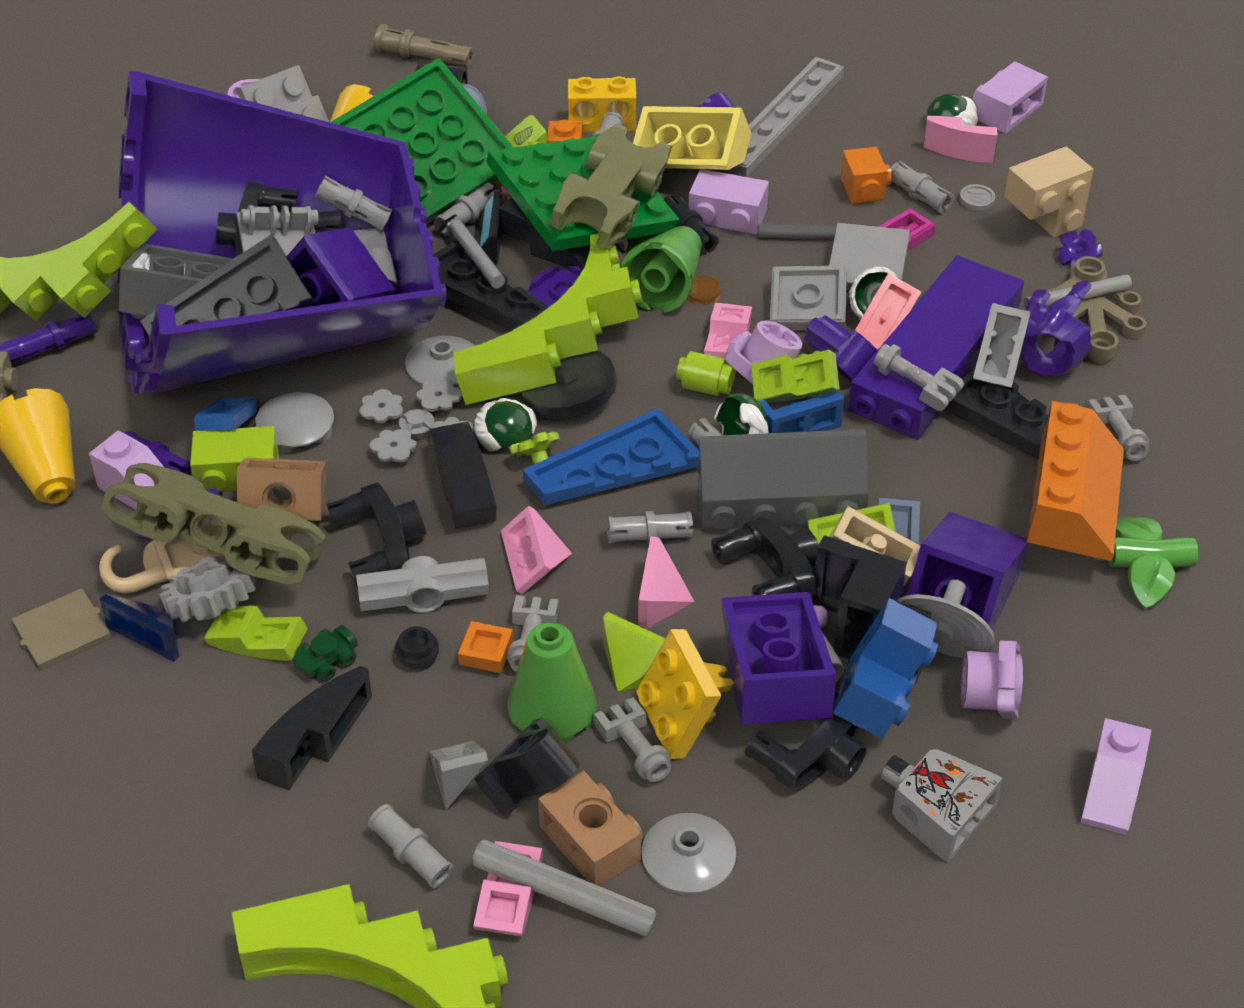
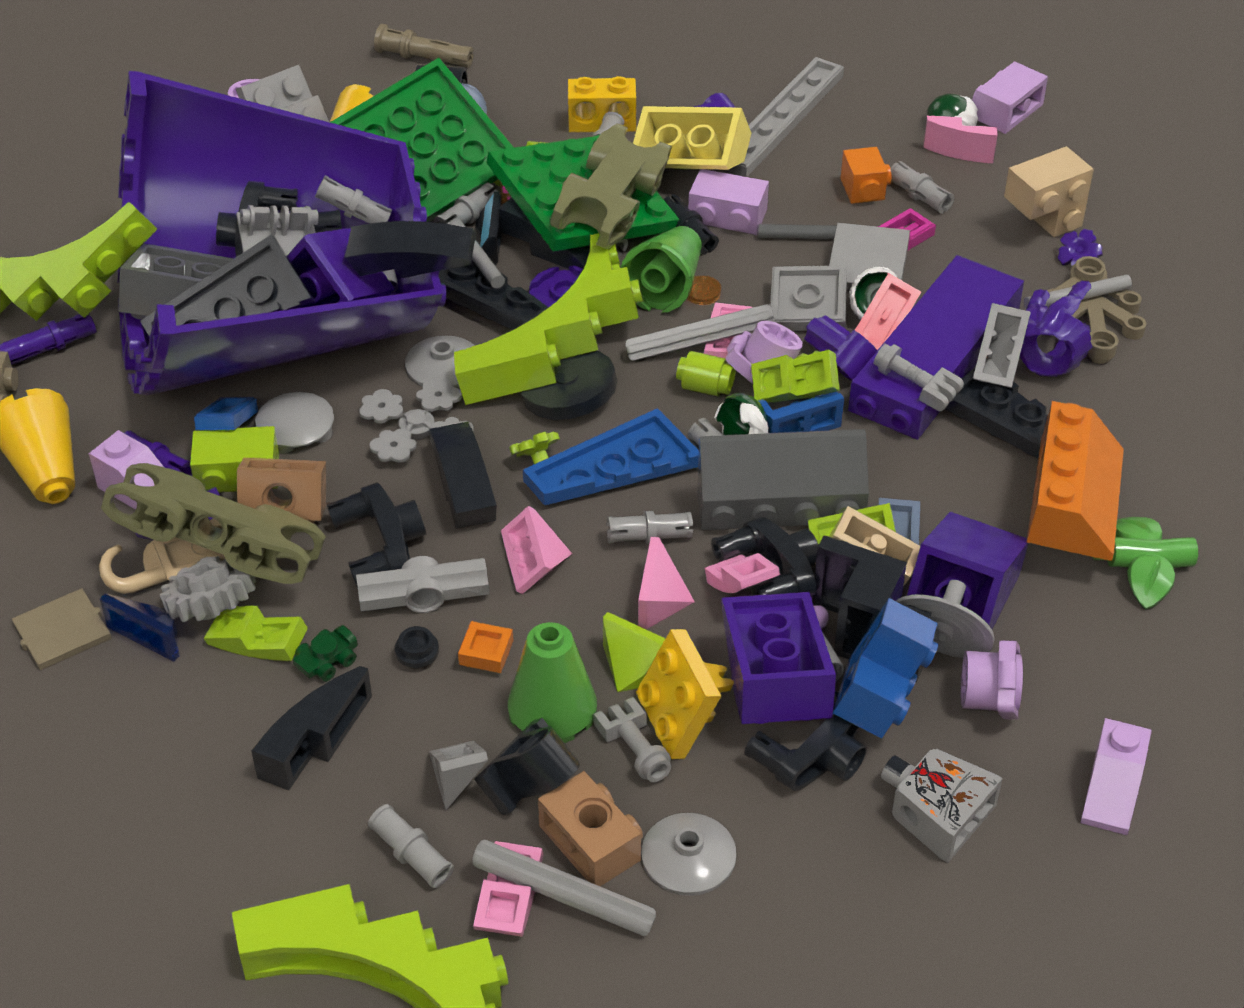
(409, 247): none -> black slope
(504, 424): dark green hair -> none
(526, 131): lime slope -> none
(529, 619): light grey hinge -> none
(564, 130): orange plate -> none
(697, 332): none -> light grey axle
(740, 573): none -> bright pink slope
(977, 197): light grey piece -> none
(1132, 440): light grey hinge -> none

